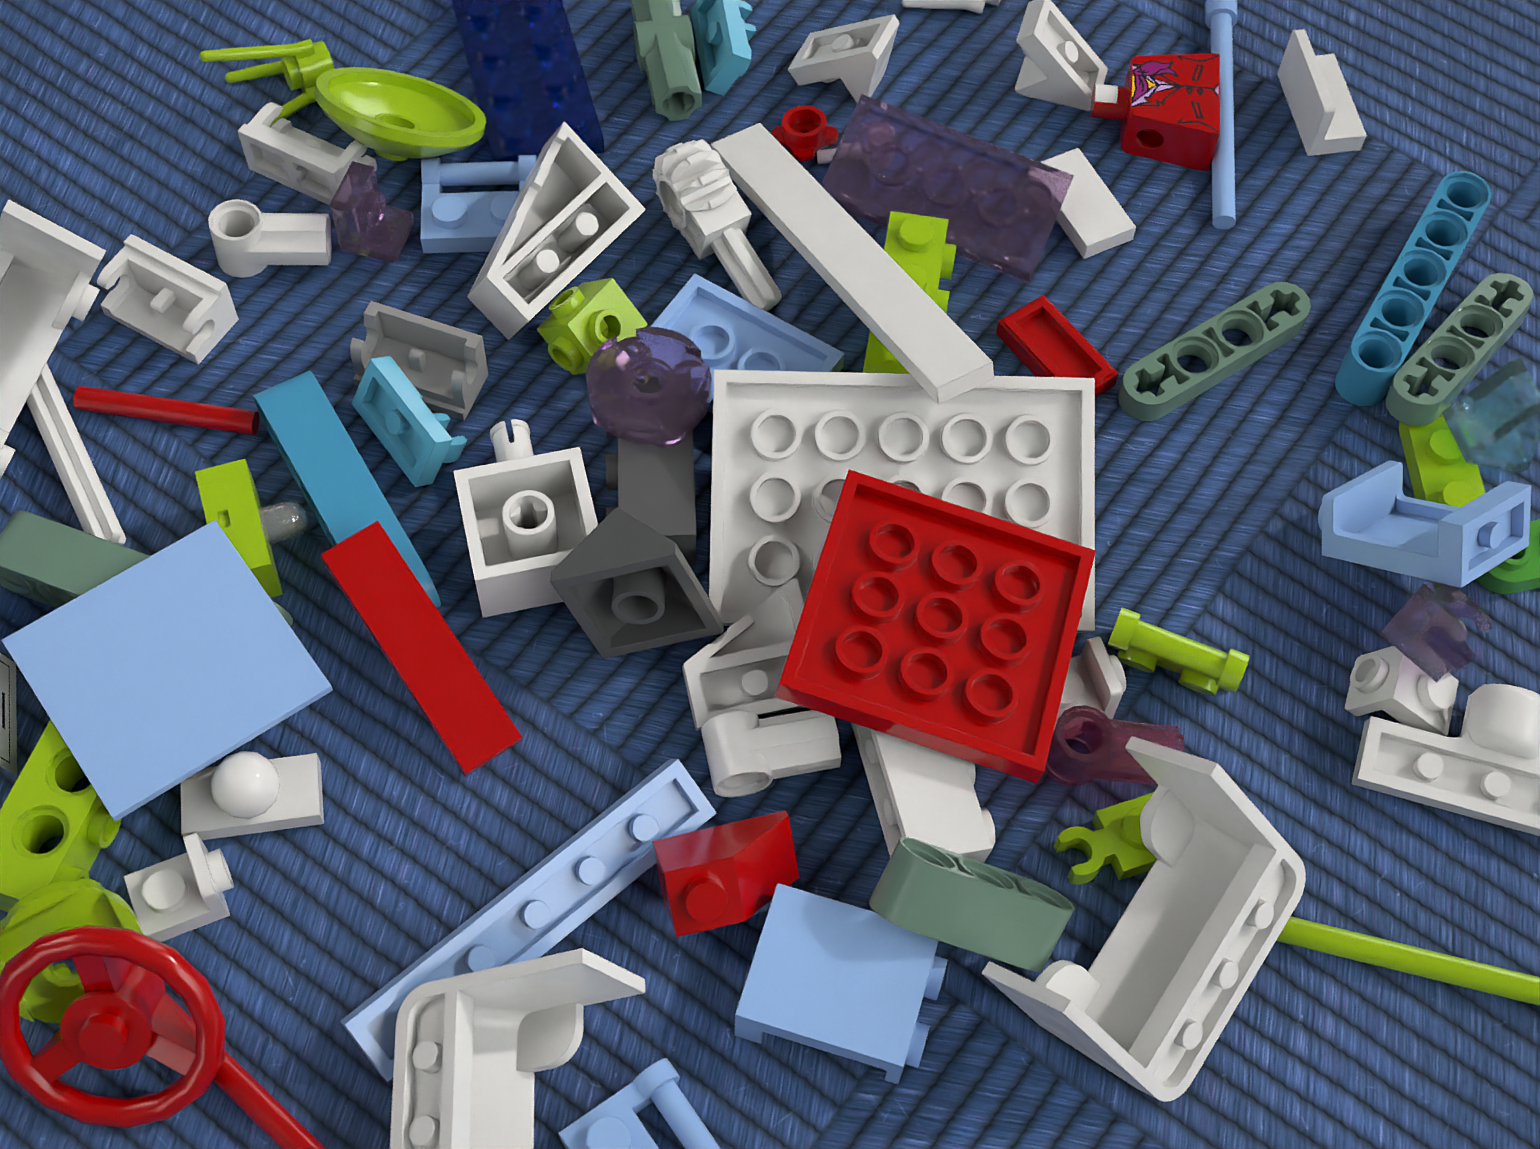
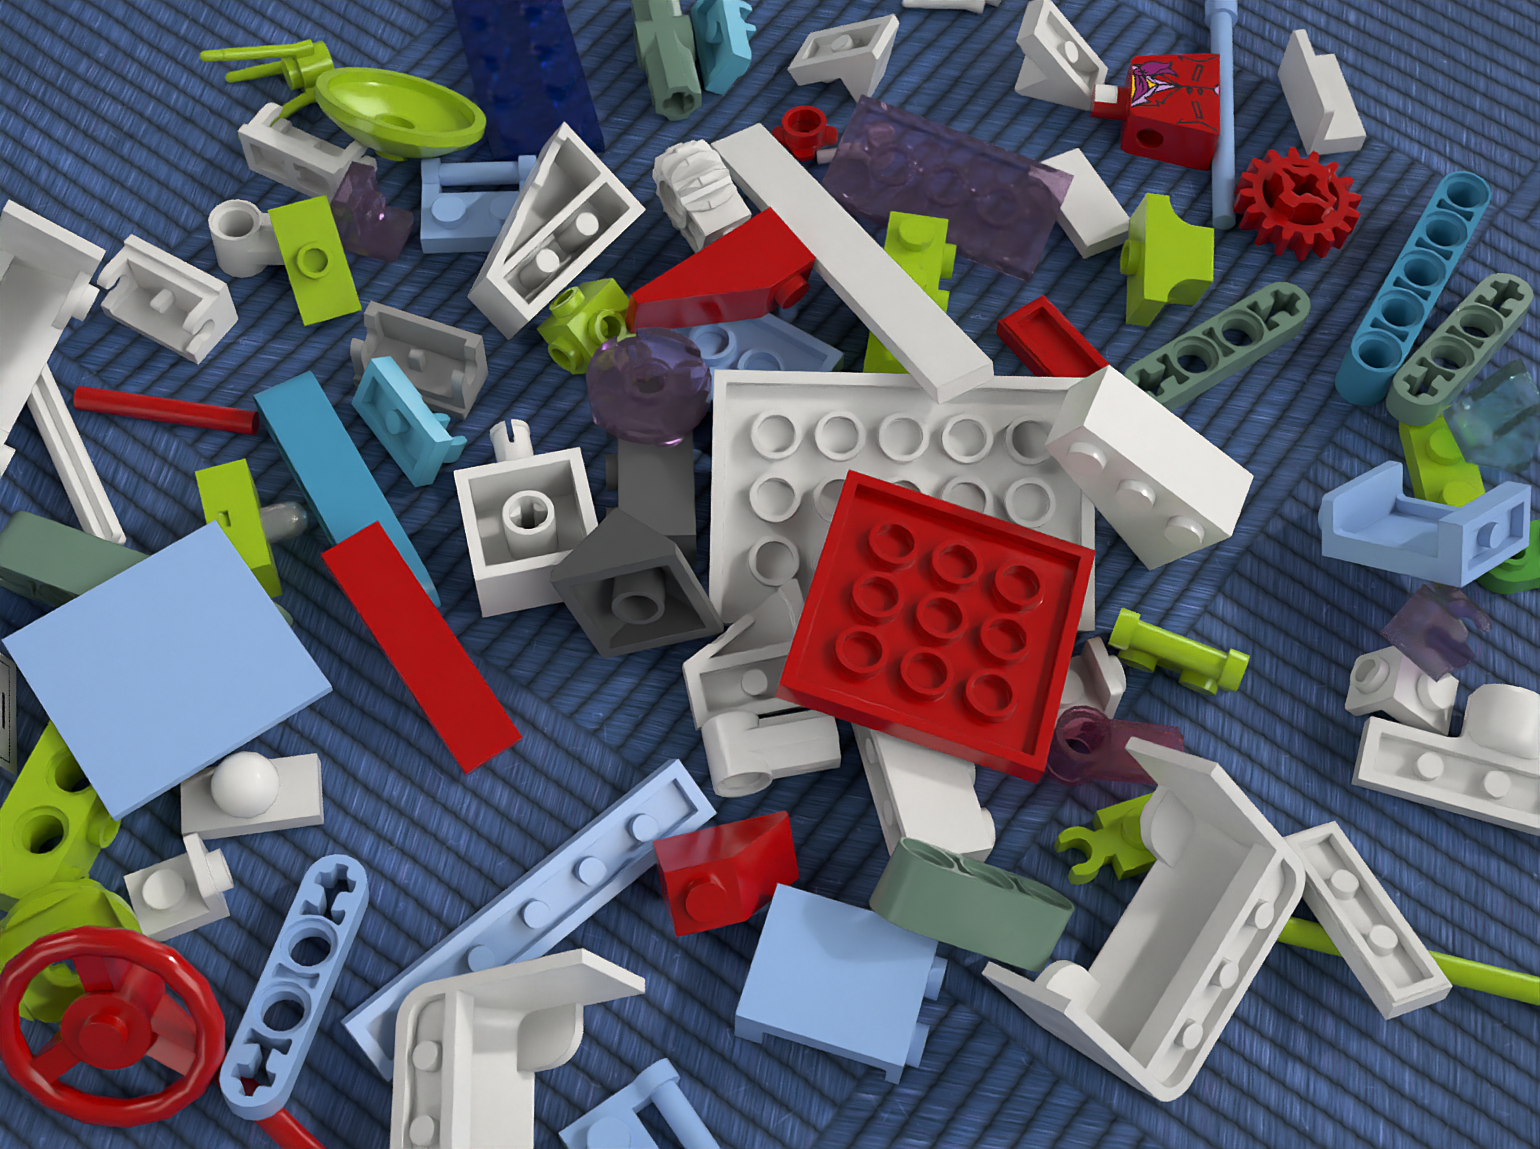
(290, 981): none -> light blue beam
(314, 260): none -> lime plate
(728, 280): none -> red slope
(1146, 469): none -> white wedge
(1164, 260): none -> lime brick
(1296, 203): none -> red gear
(1366, 924): none -> white tile

